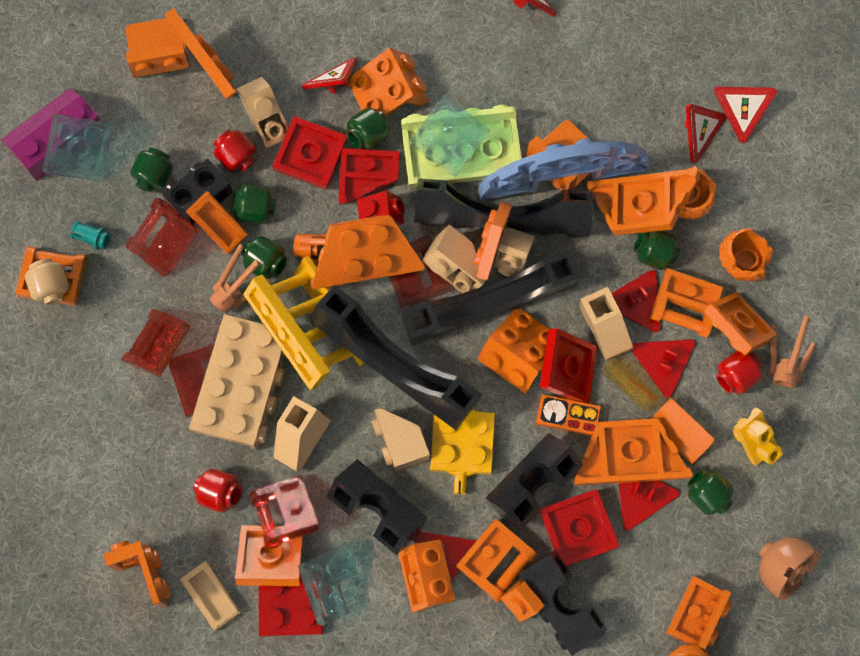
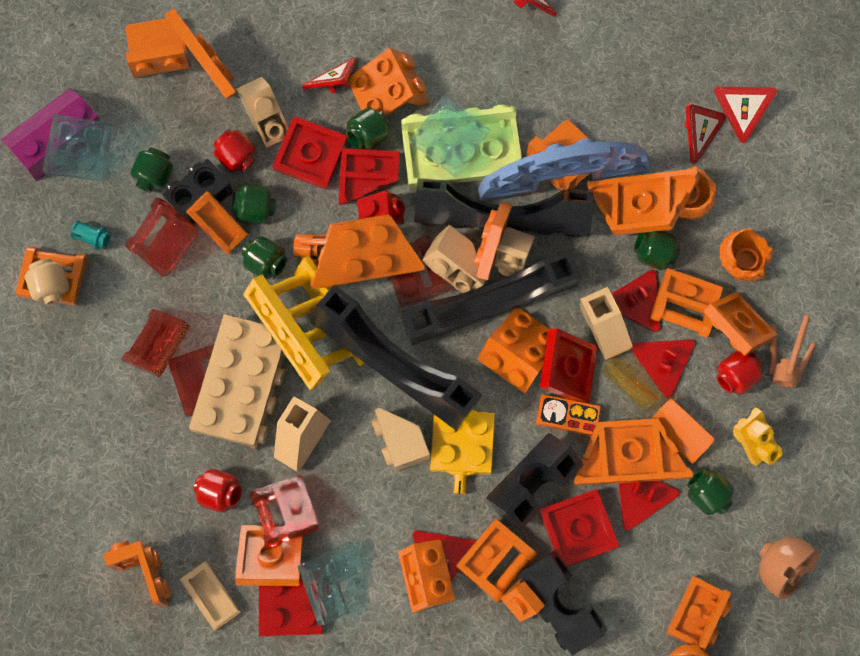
(227, 295): nougat plant -> none
(362, 488): black arch -> none

